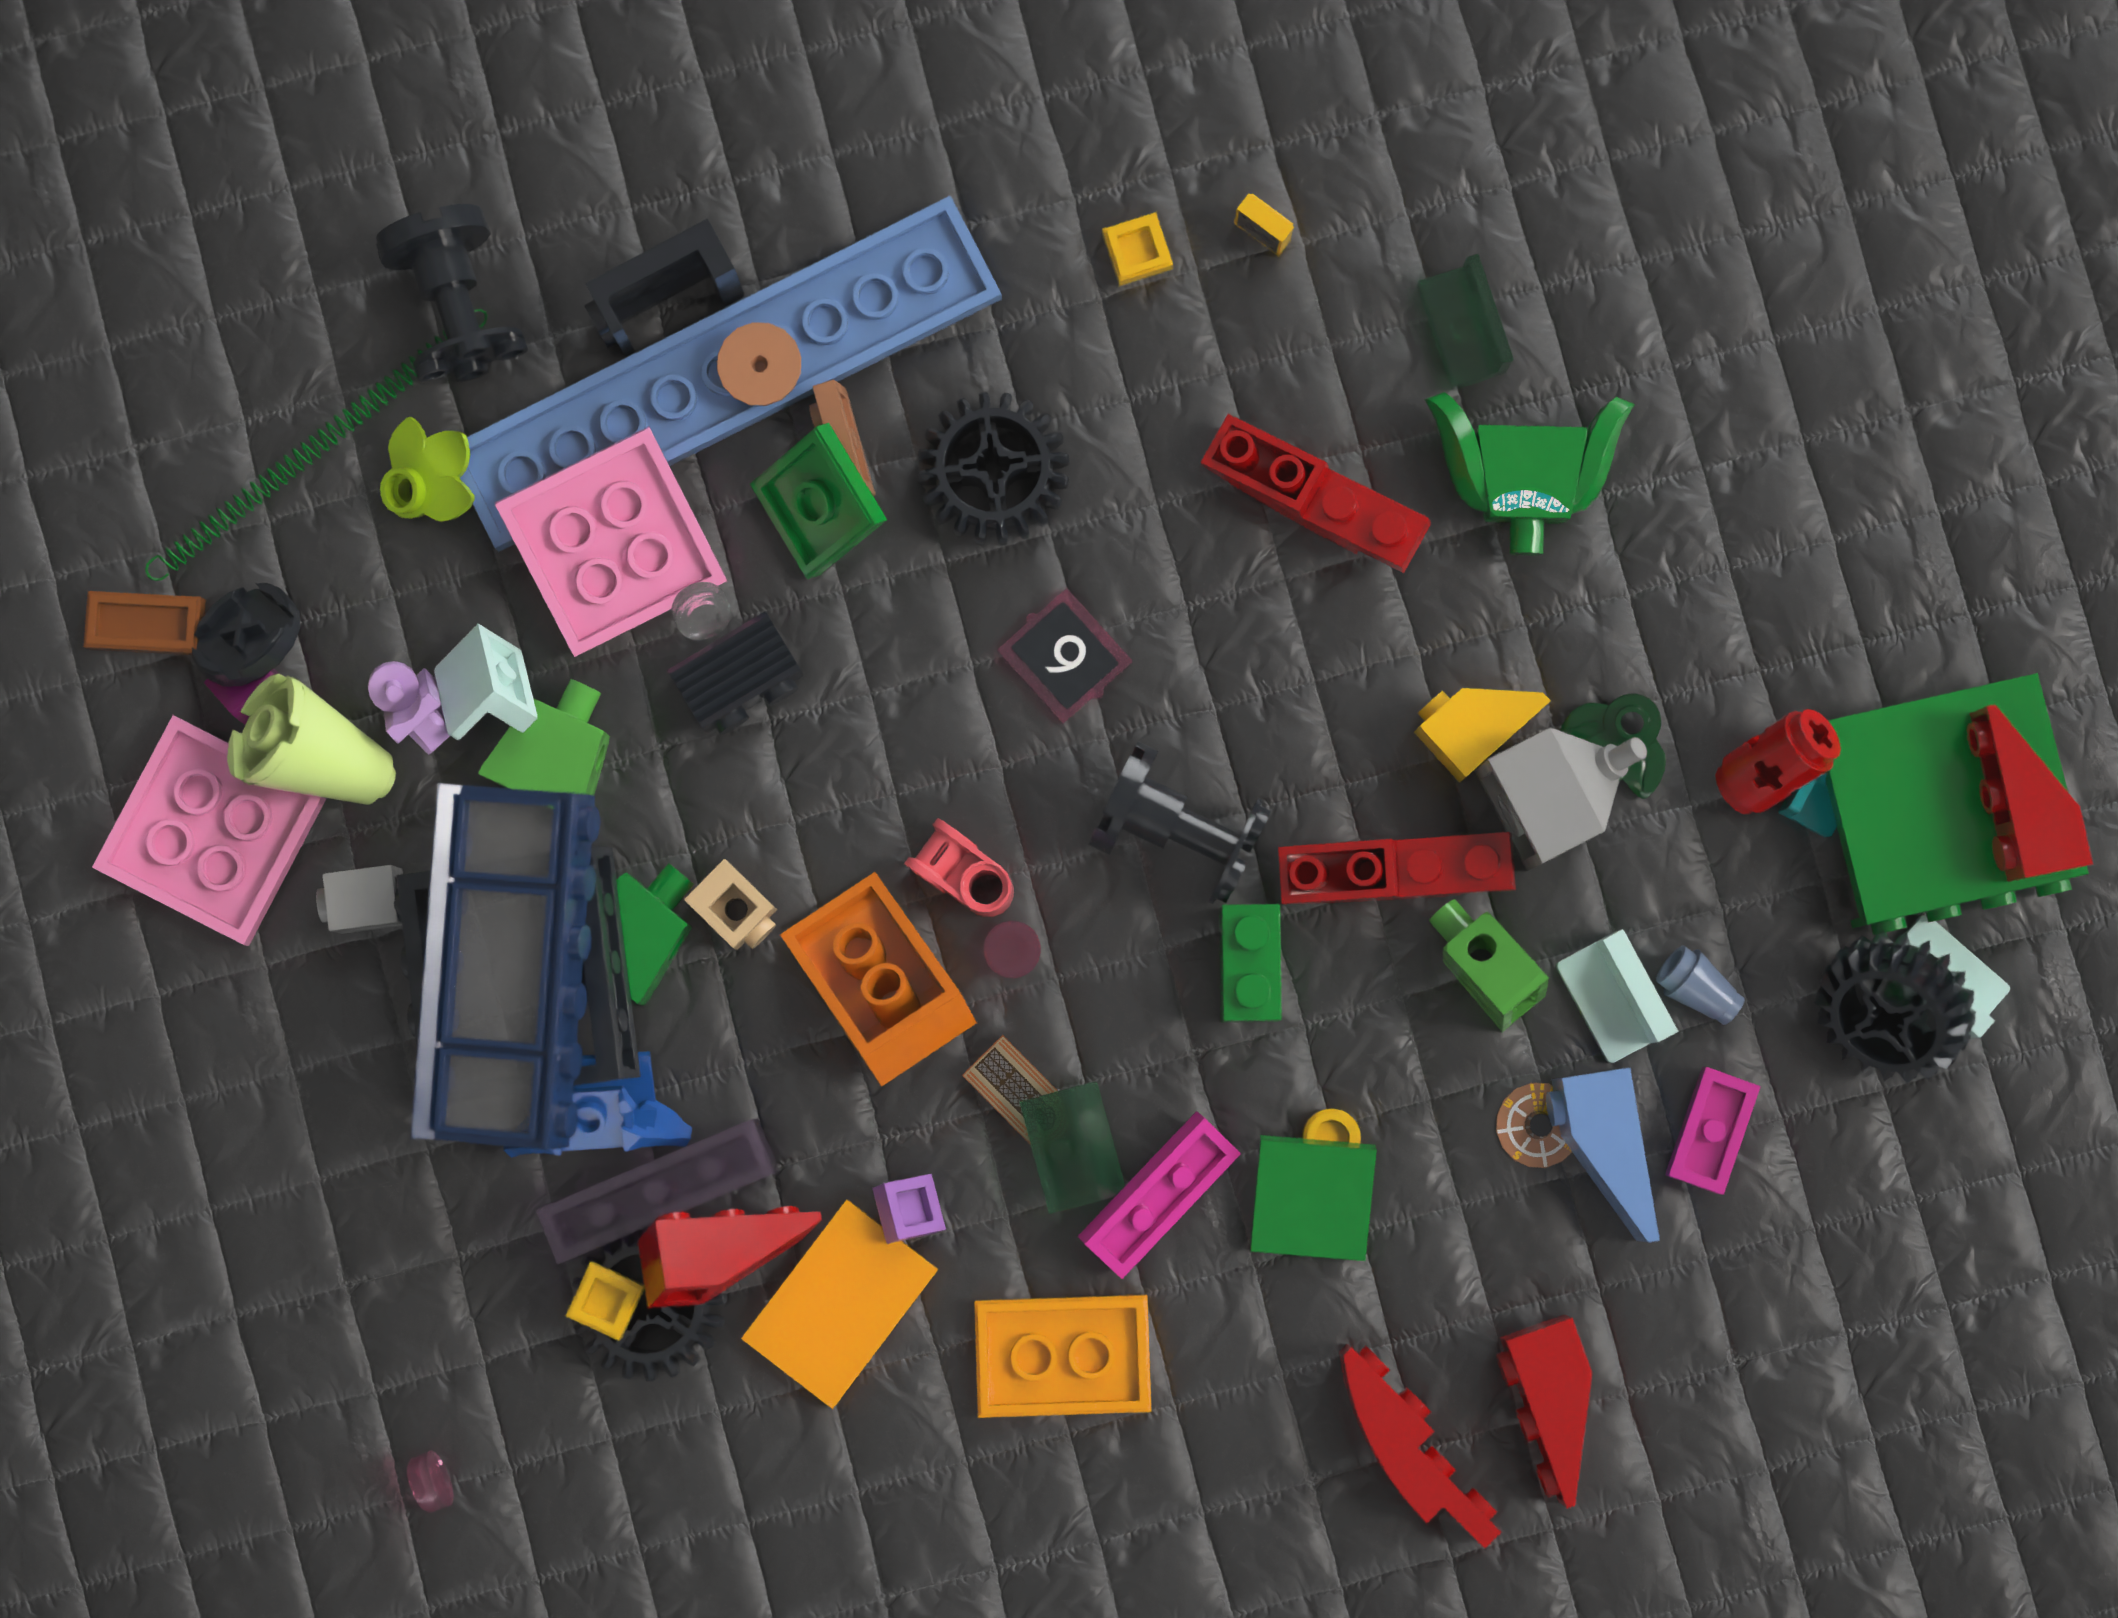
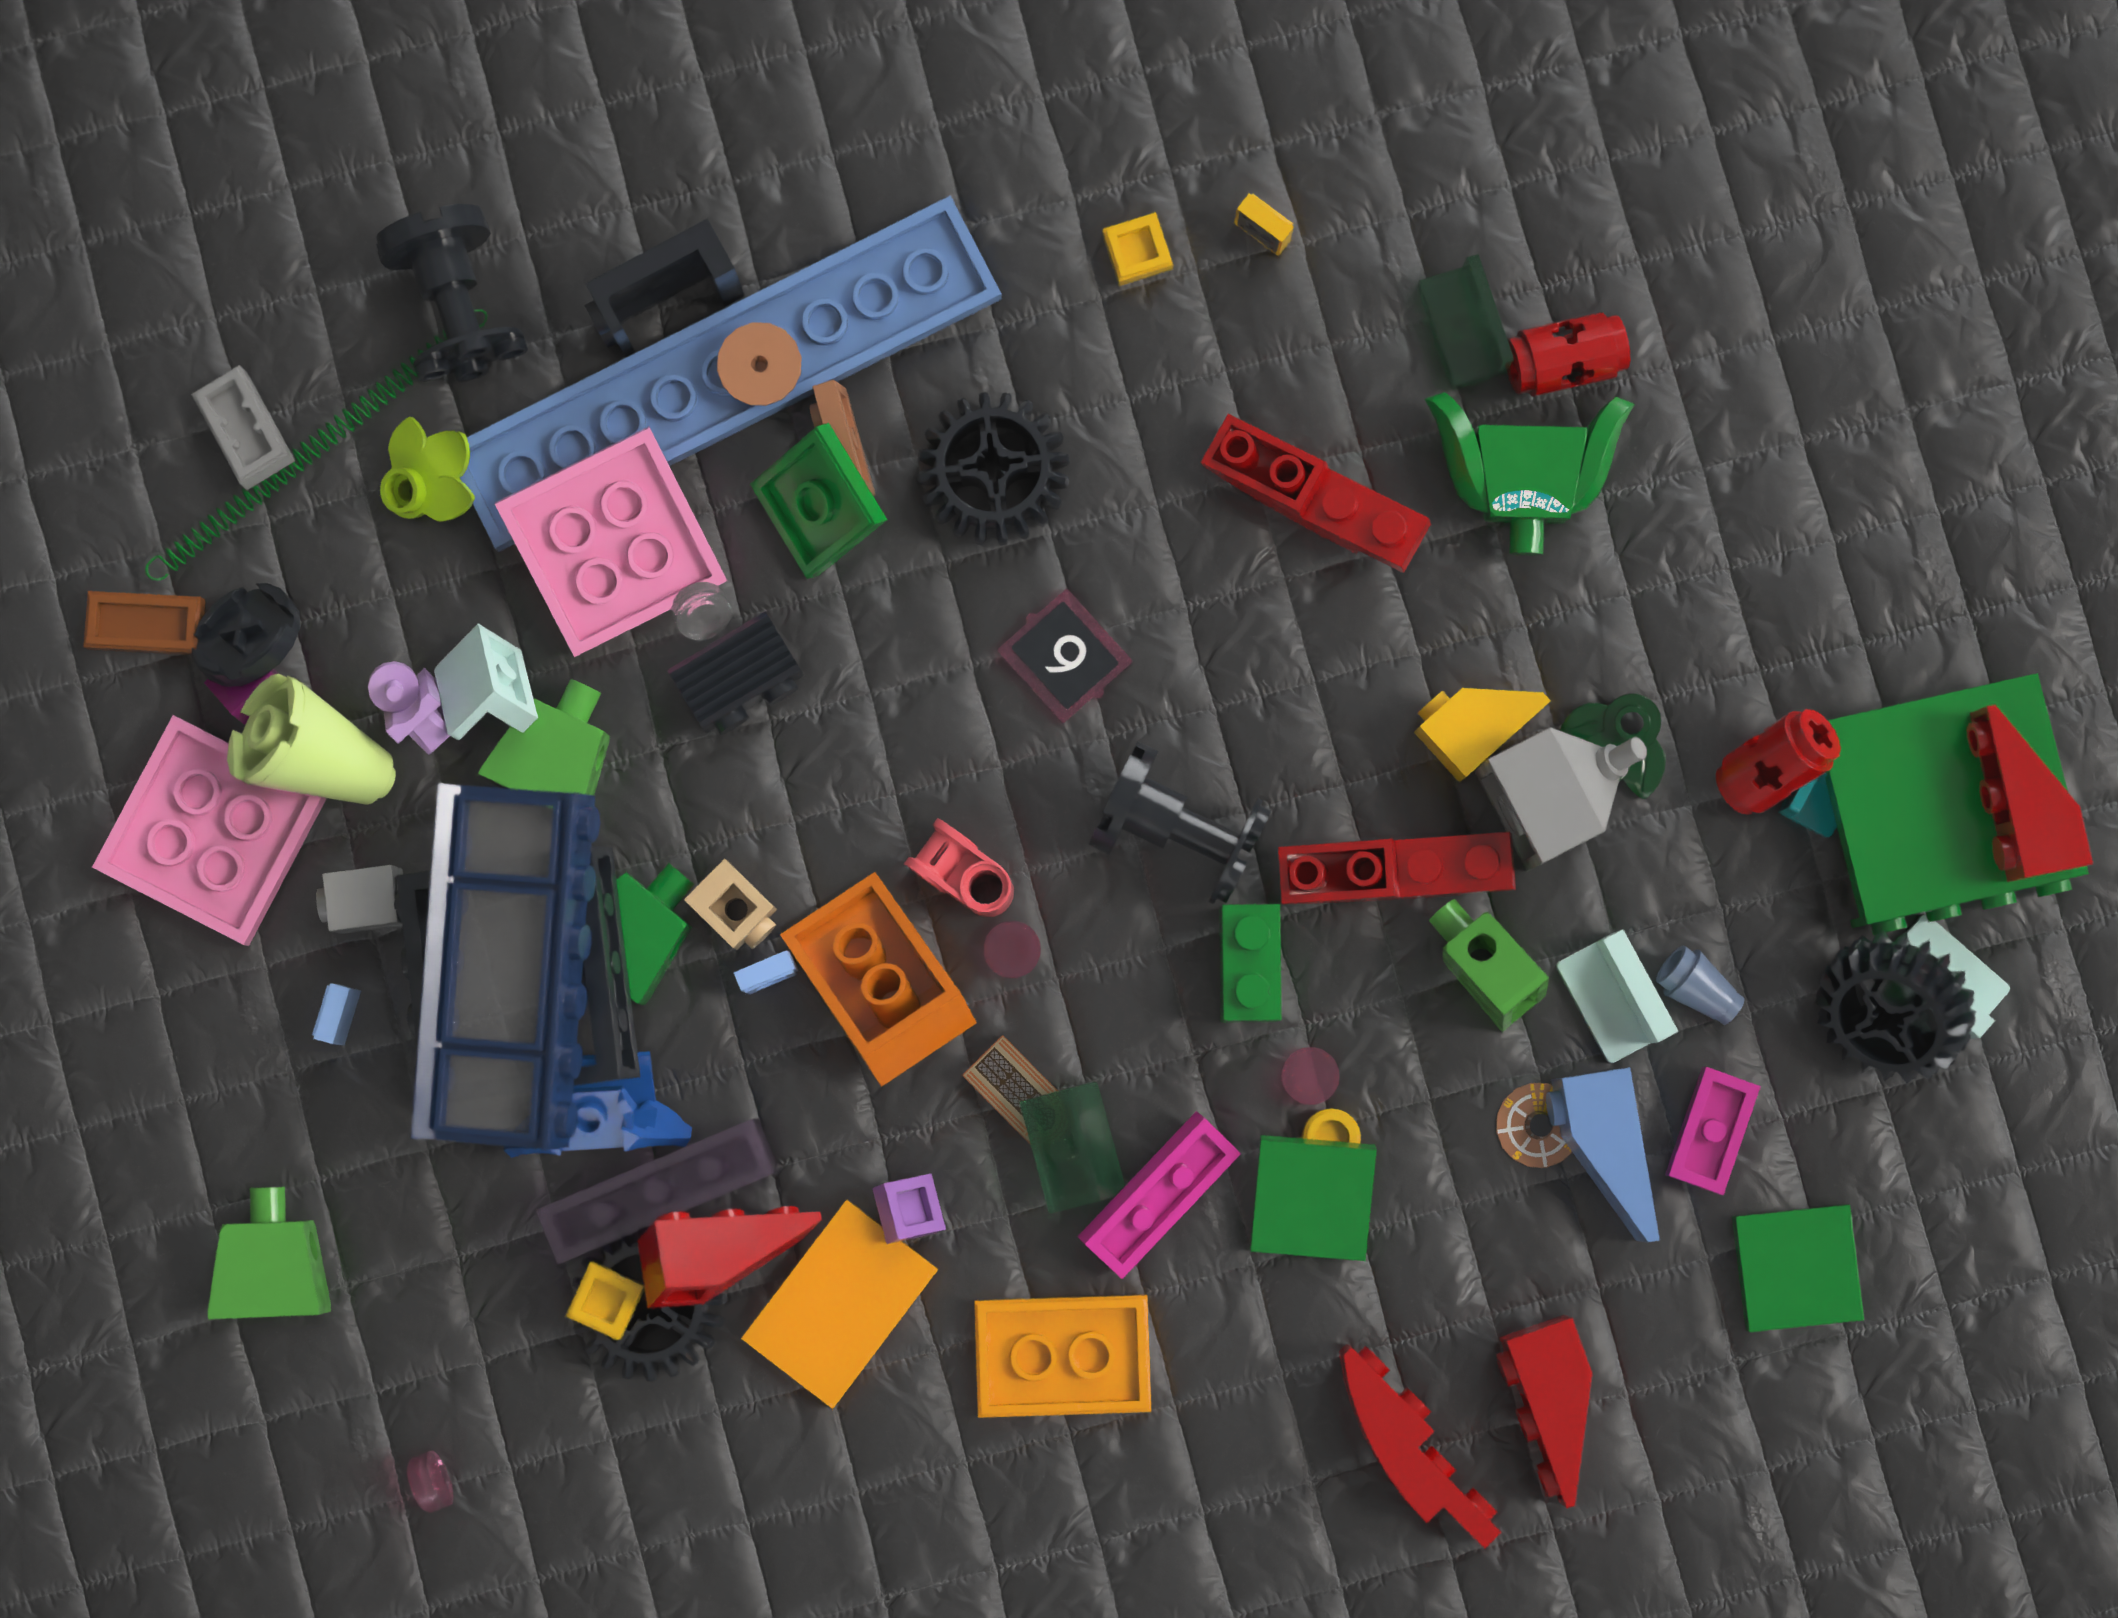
(243, 427): none -> light grey plate
(268, 1264): none -> bright green torso
(336, 1014): none -> light blue tile
(766, 972): none -> light blue tile
(1310, 1076): none -> clear pink tile
(1595, 348): none -> red piece
(1798, 1268): none -> green tile

